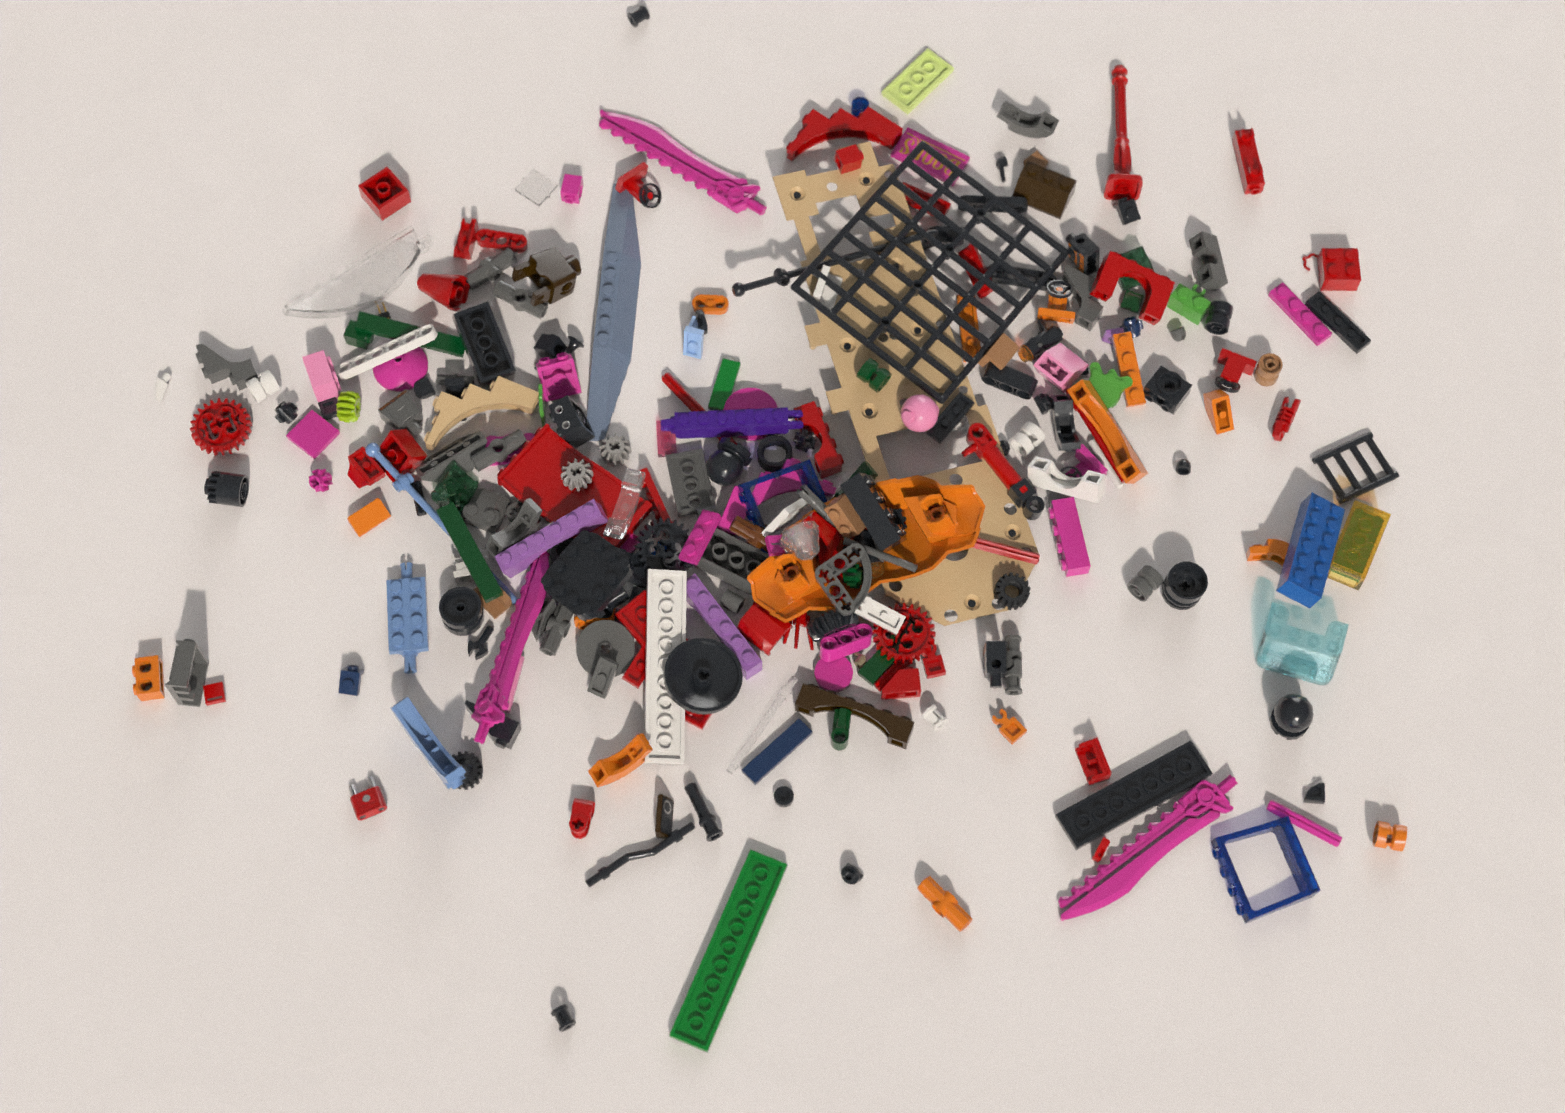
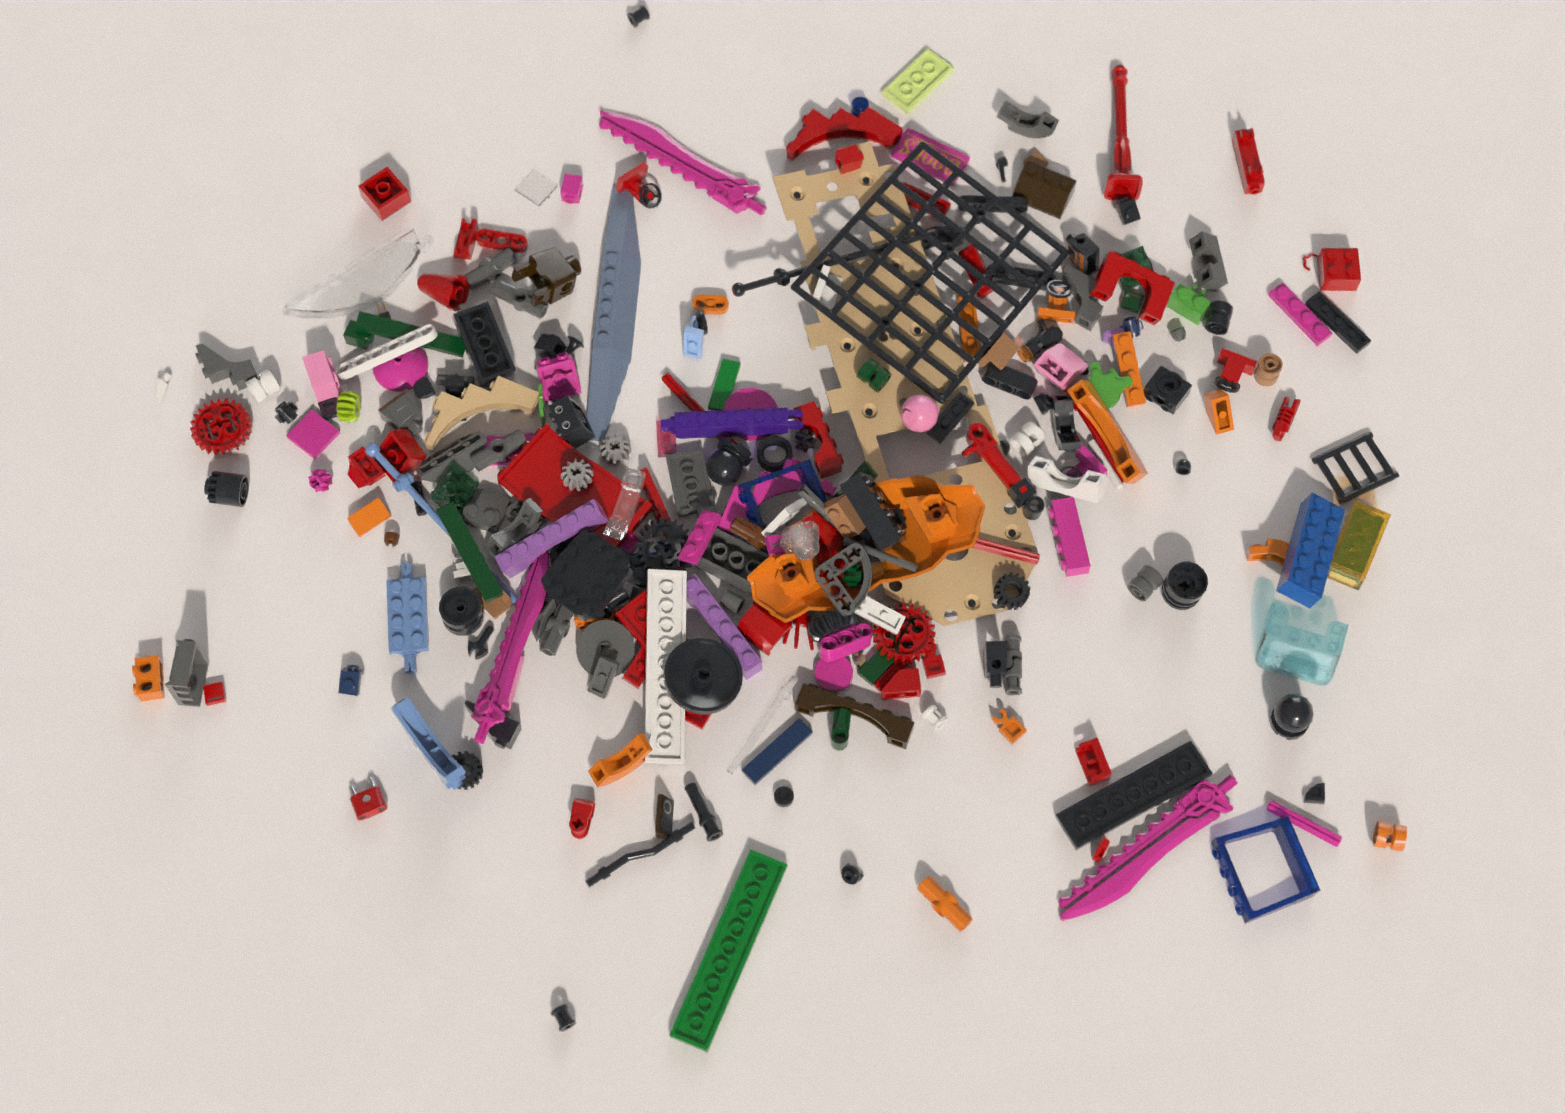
(391, 538): none -> reddish brown hinge

